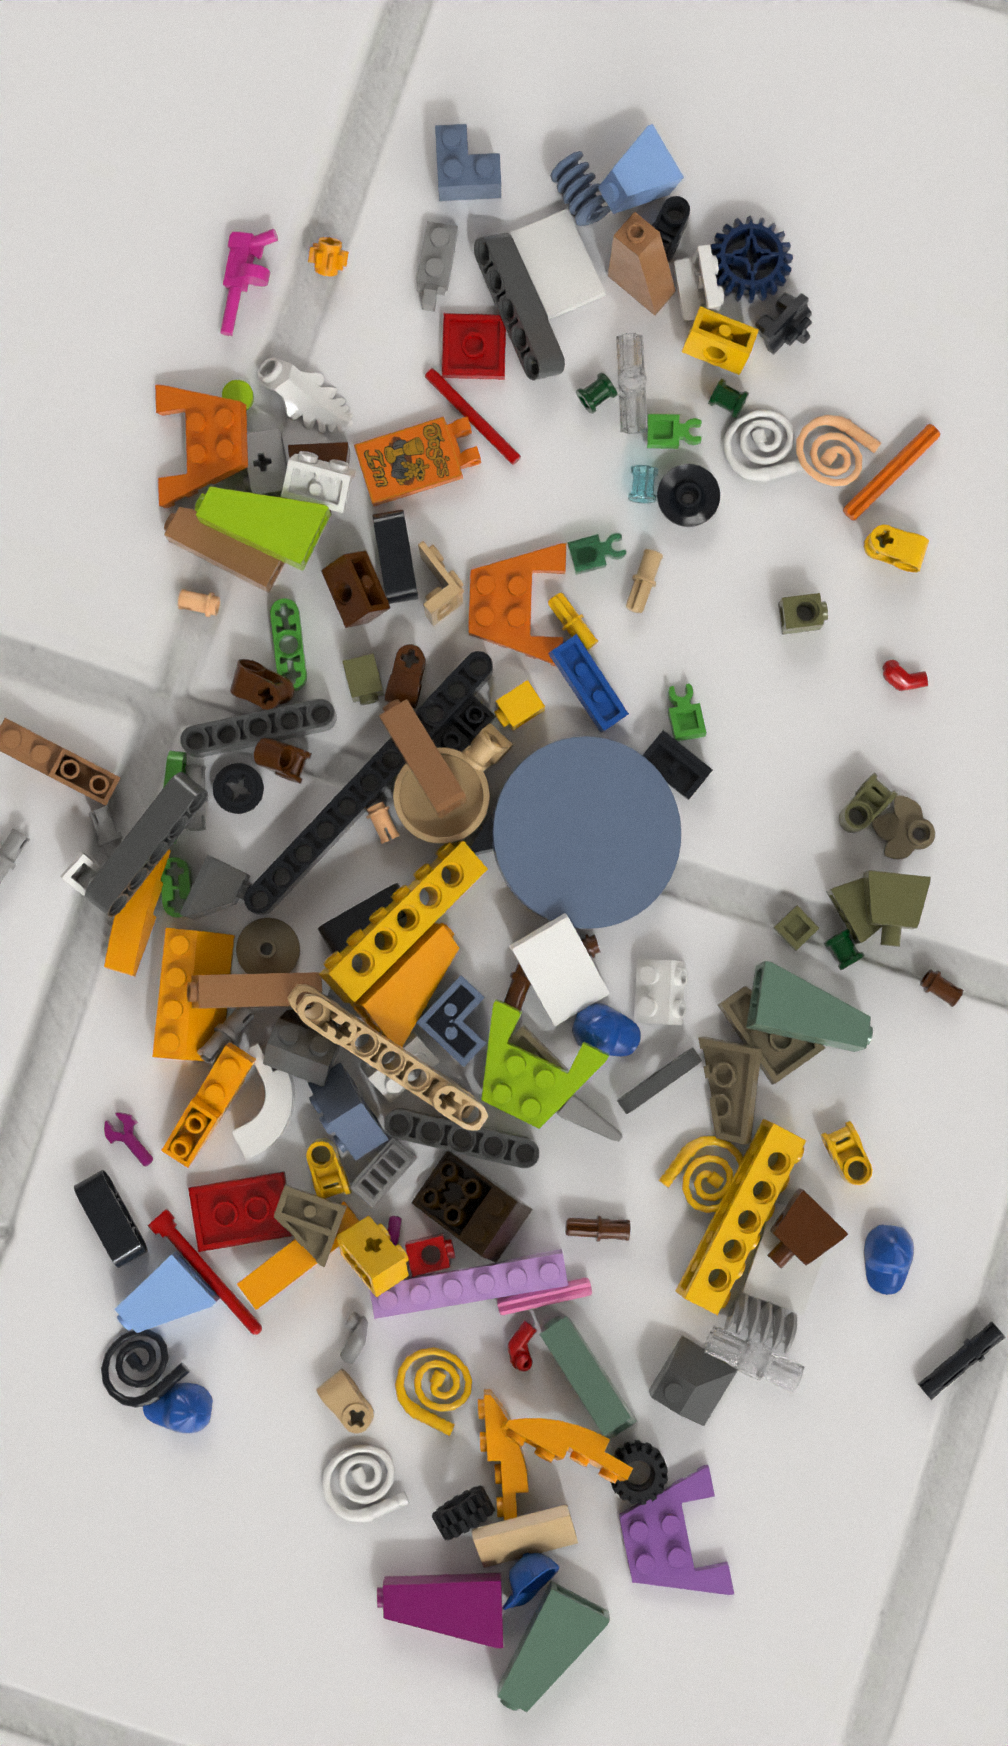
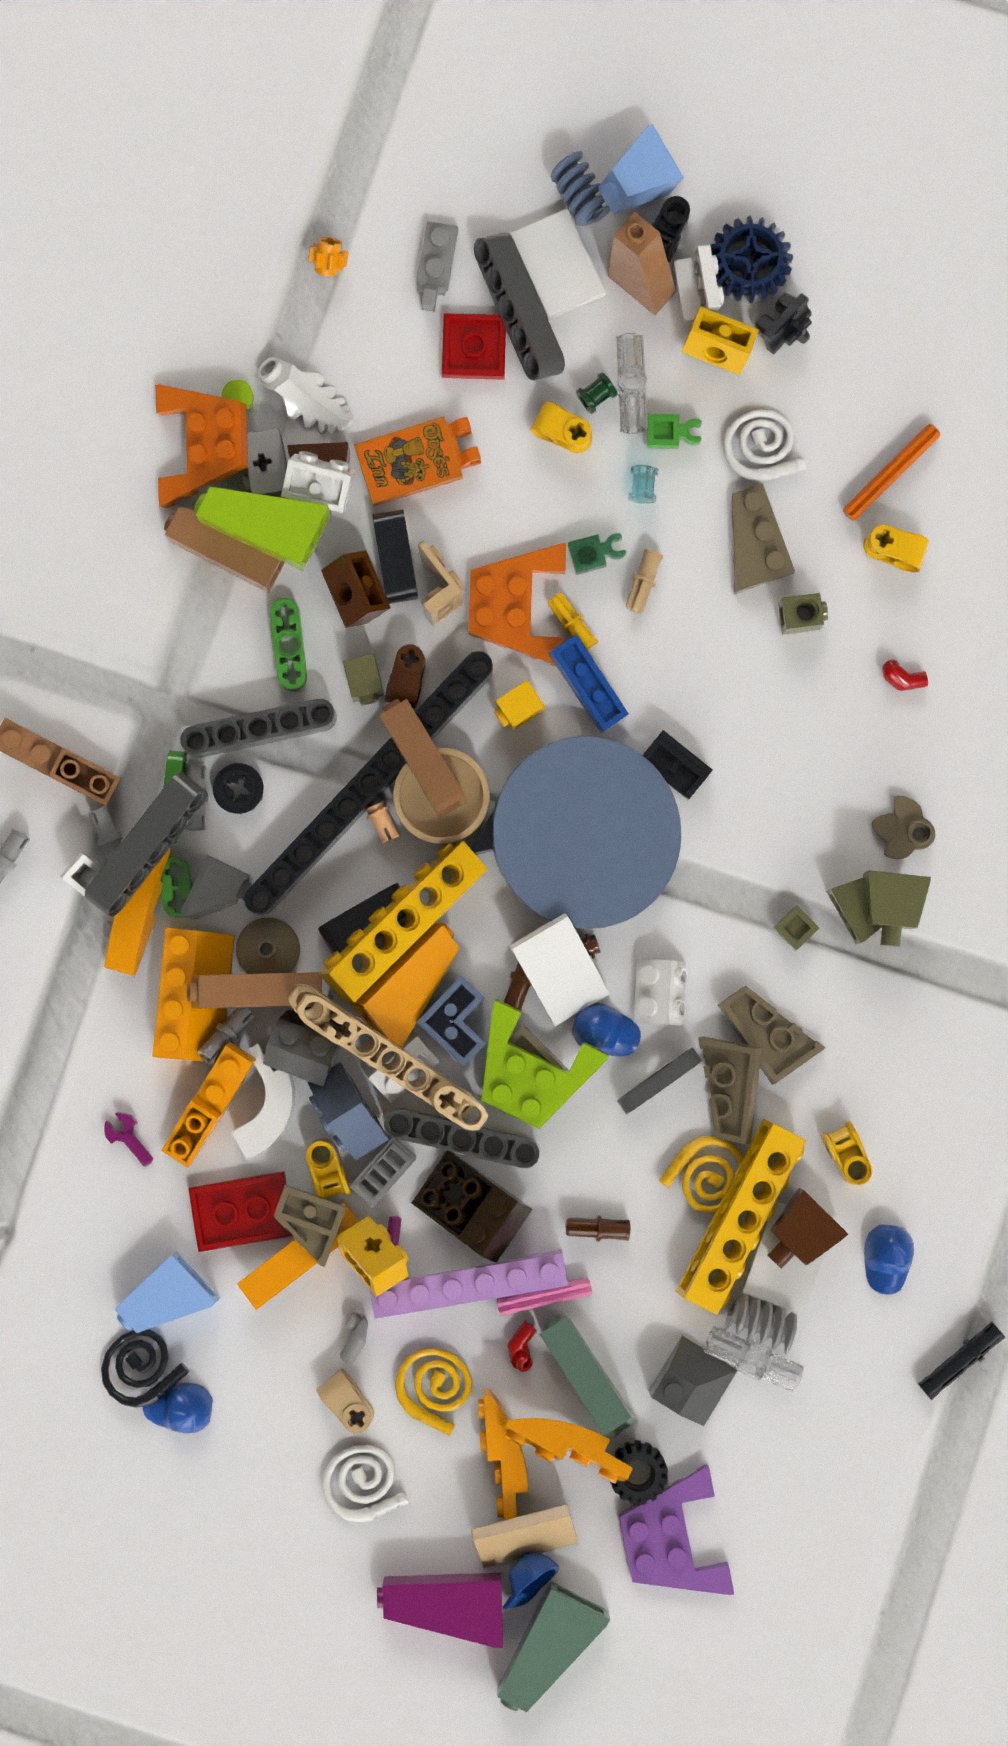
(110, 1218): black beam -> none
(165, 1226): red piece -> none
(199, 602): light nougat pin -> none
(242, 272): dark pink piece -> none
(260, 685): reddish brown piece -> none
(281, 759): reddish brown piece -> none
(416, 1260): red brick -> none
(462, 174): sand blue brick -> none
(463, 1512): black tyre -> none
(464, 726): black slope -> none
(473, 416): red bar -> none
(487, 748): tan piece -> none
(558, 425): none -> yellow piece
(581, 1114): light grey slope -> none
(685, 718): bright green plate -> none
(694, 481): black dish -> none
(728, 398): dark green bush -> none
(758, 542): none -> dark tan wing
(802, 1011): sand green slope -> none
(844, 425): light nougat piece -> none
(844, 949): dark green bush -> none
(870, 801): olive piece -> none
(941, 987): reddish brown pin -> none

